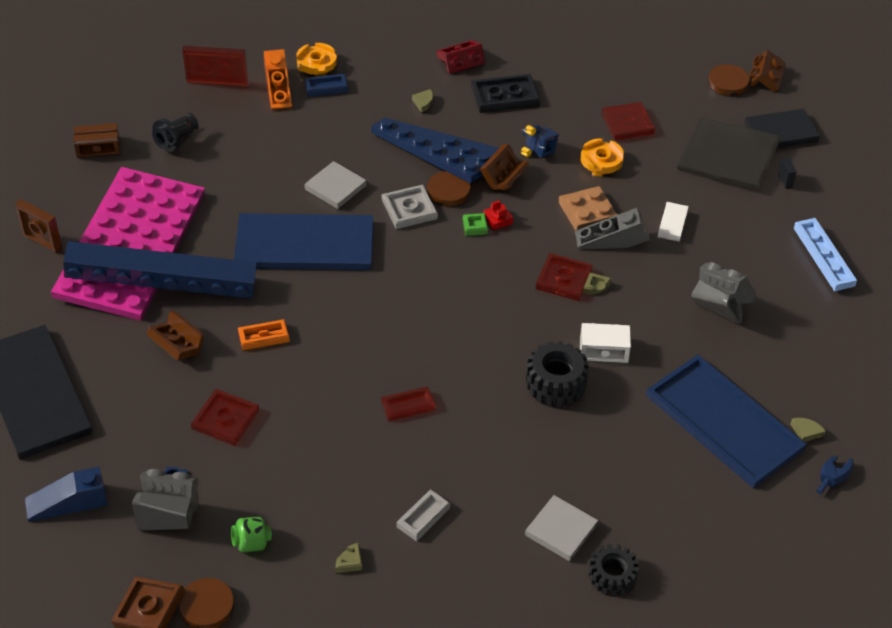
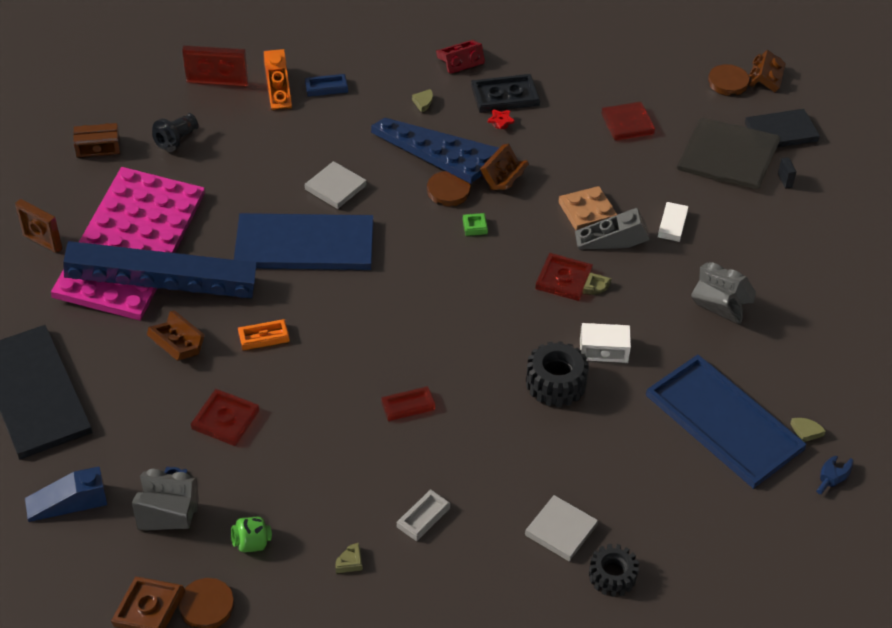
(308, 59): light orange plate -> none
(409, 206): light grey tile -> none
(498, 216): red tile -> none
(501, 119): none -> red plate
(539, 140): dark blue piece -> none
(611, 157): light orange plate -> none
(825, 254): light blue plate -> none

